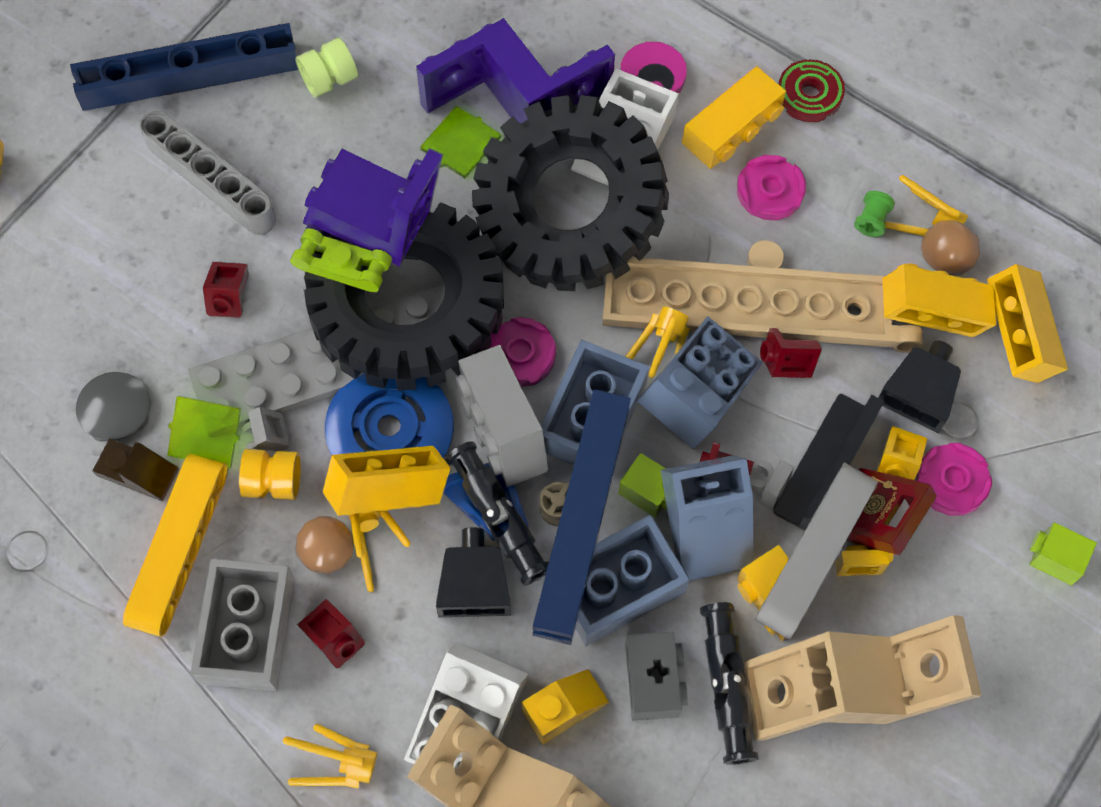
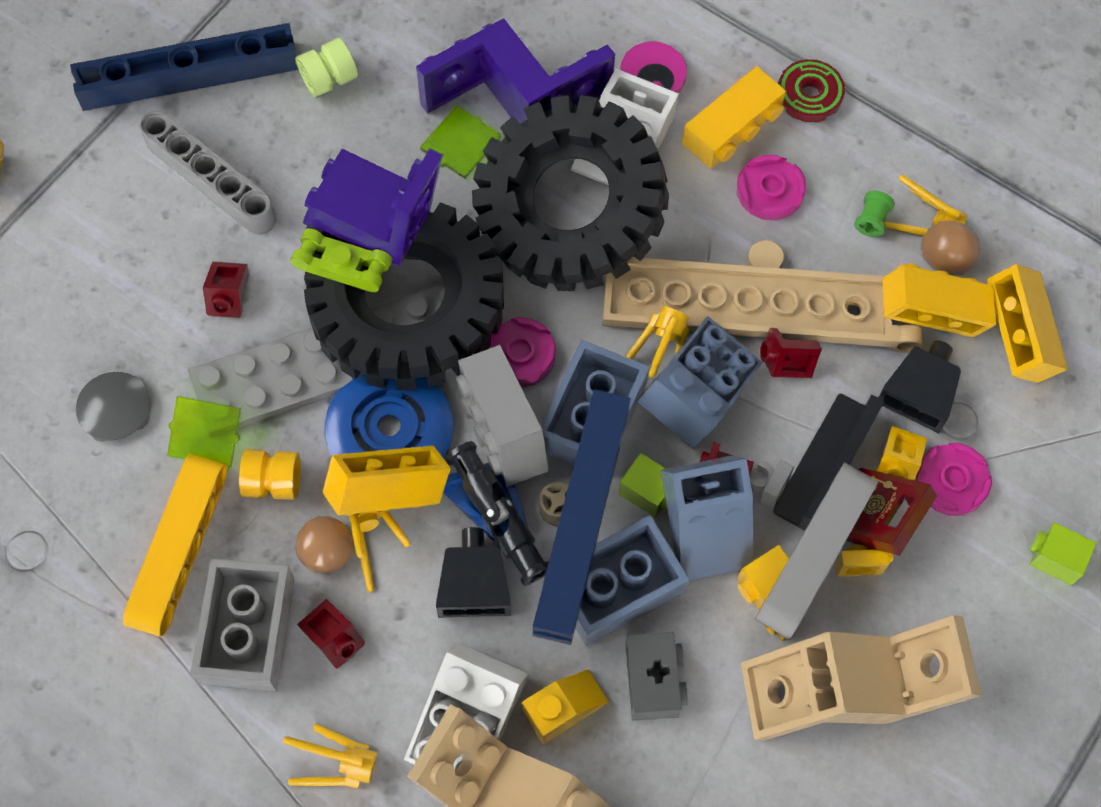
(136, 469): dark brown slope -> none
(267, 430): light grey tile -> none
(729, 688): black piece -> none

